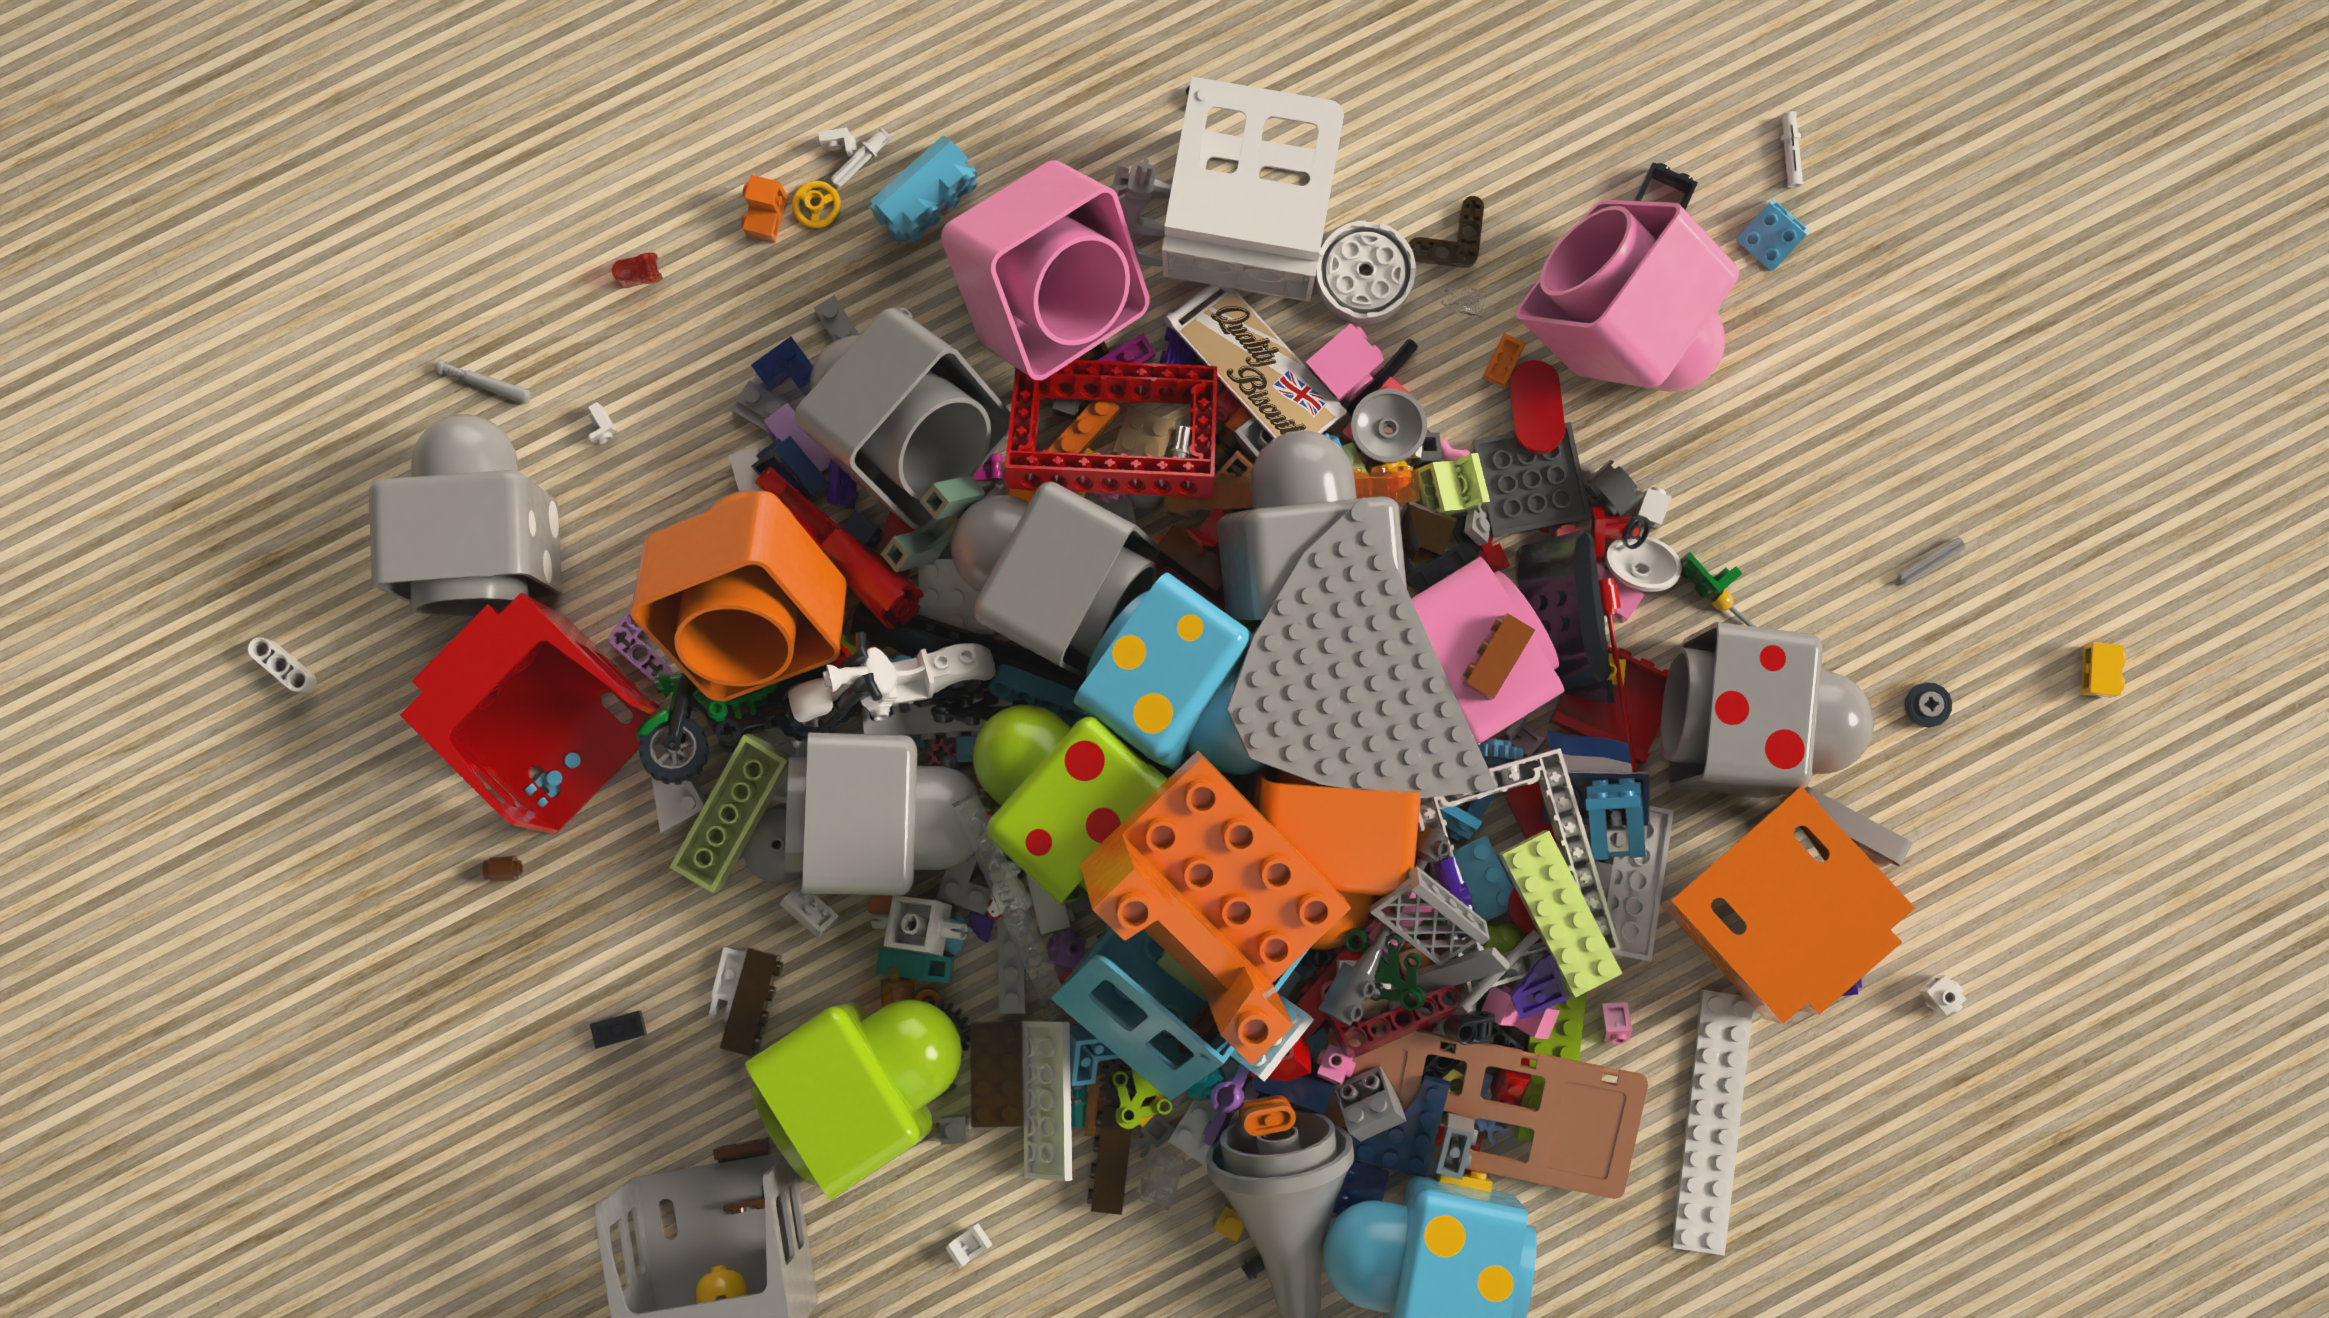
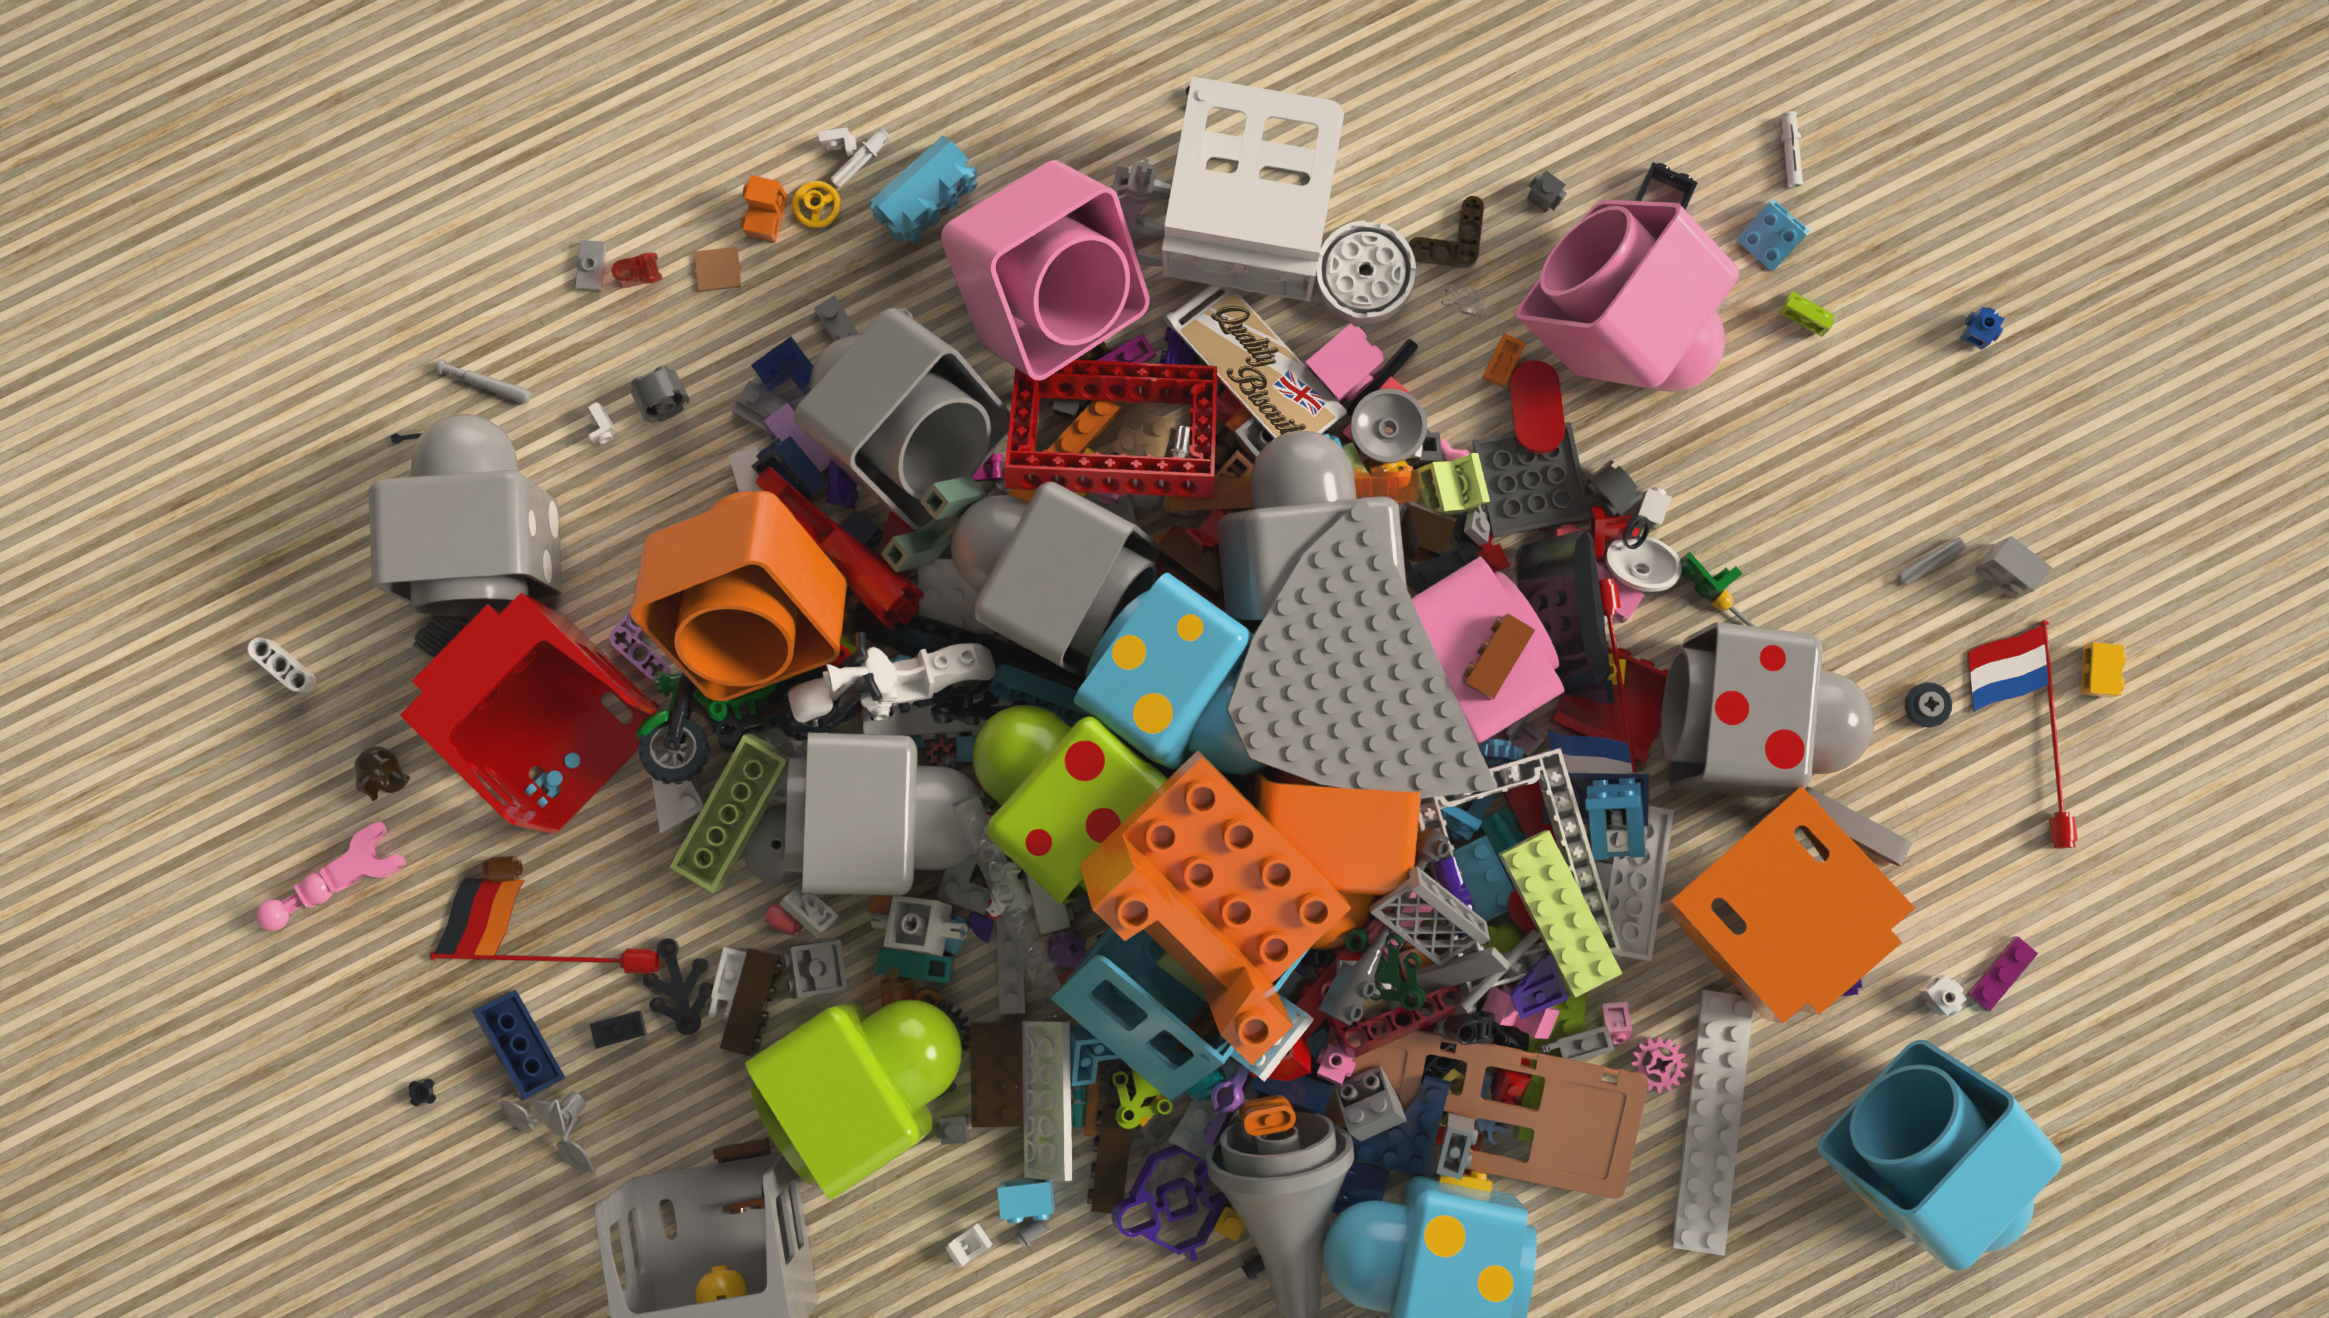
(336, 876): none -> bright pink piece
(378, 770): none -> dark brown hair
(397, 439): none -> black hinge
(415, 1095): none -> black plate
(438, 634): none -> dark grey brick
(481, 921): none -> flag
(518, 1045): none -> dark blue slope
(553, 1116): none -> light grey plant
(591, 265): none -> light grey plate
(659, 394): none -> dark grey brick
(680, 990): none -> black plant
(717, 269): none -> medium nougat piece
(782, 920): none -> coral brick
(815, 969): none -> light grey plate
(1026, 1199): none -> medium azure brick
(1031, 1232): none -> light grey pin
(1151, 1228): none -> dark purple piece
(1501, 831): none -> teal brick
(1546, 191): none -> dark grey brick
(1582, 1044): none -> light grey hinge
(1654, 1053): none -> bright pink gear
(1807, 314): none -> lime bracket
(1942, 1155): none -> medium azure piece
(1982, 327): none -> blue brick
(2002, 973): none -> magenta plate
(2011, 670): none -> flag
(2014, 567): none -> light grey piece

